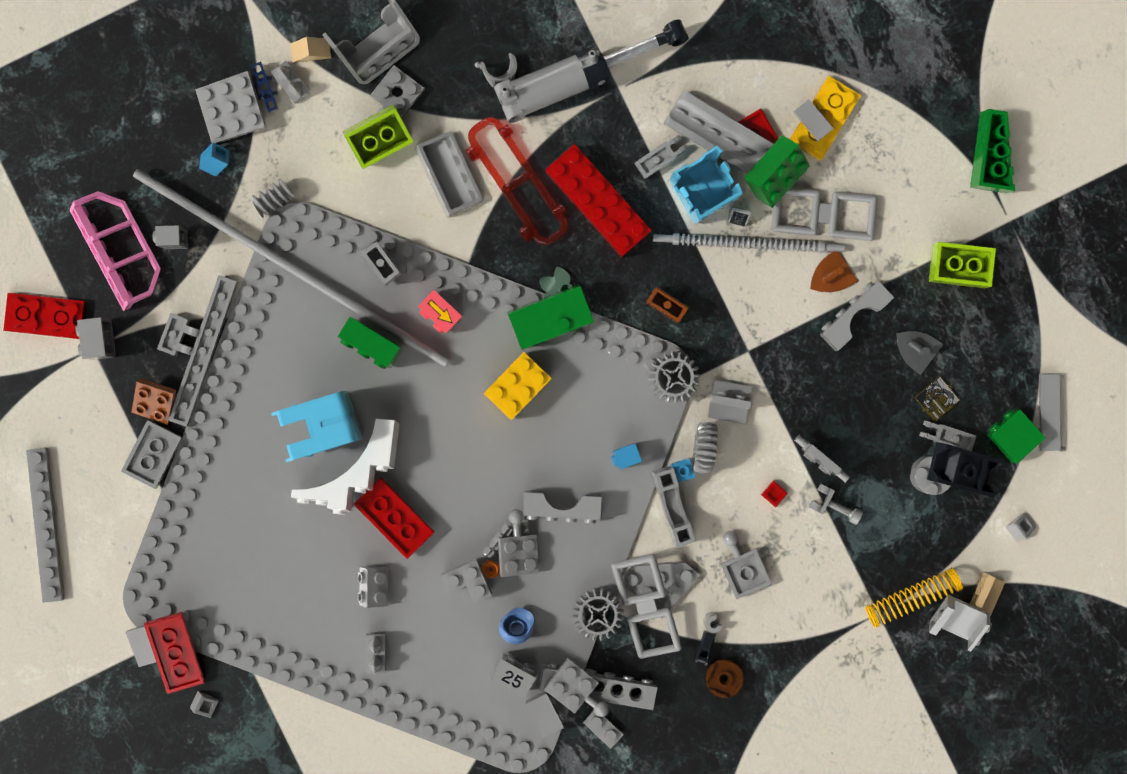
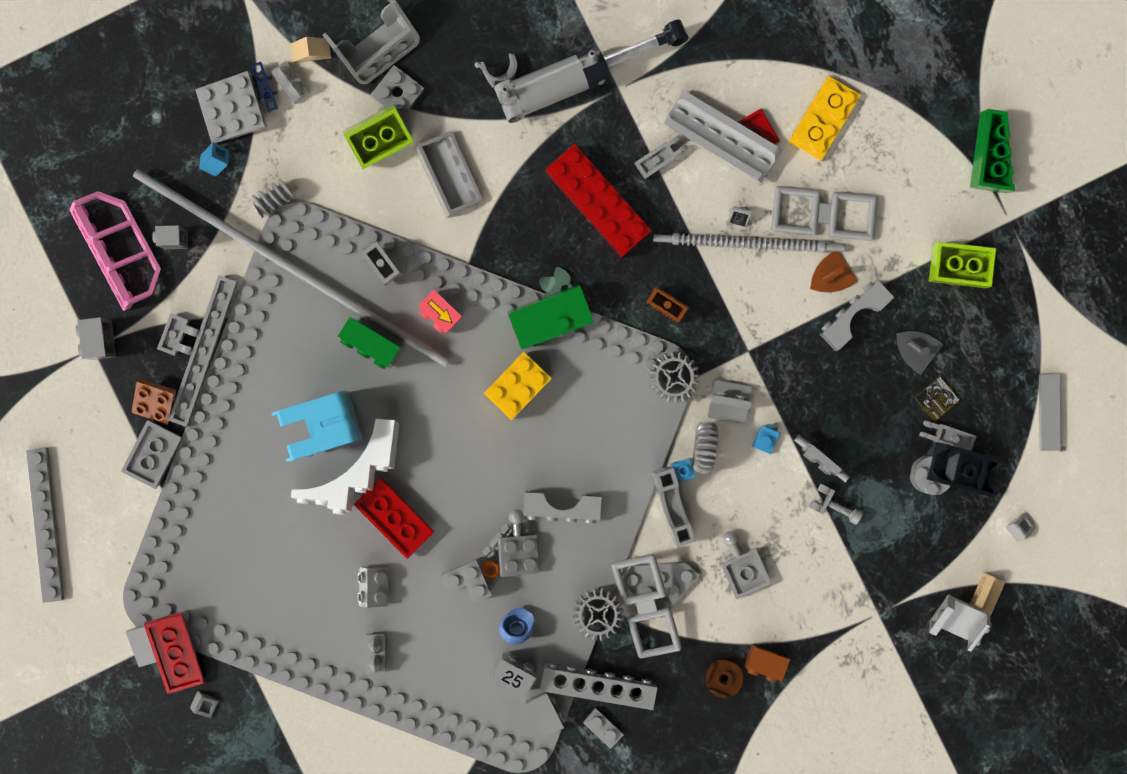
(43, 315): red piece -> none
(476, 152): clear red bar -> none
(573, 686): light grey plate -> none
(626, 456): dark azure brick -> none
(705, 185): medium azure piece -> none
(707, 638): black piece -> none
(766, 438): none -> dark azure bracket
(766, 663): none -> dark orange brick
(774, 494): red tile -> none
(777, 171): green brick -> none
(813, 120): light grey tile -> none
(954, 579): yellow piece -> none
(1015, 435): green brick -> none

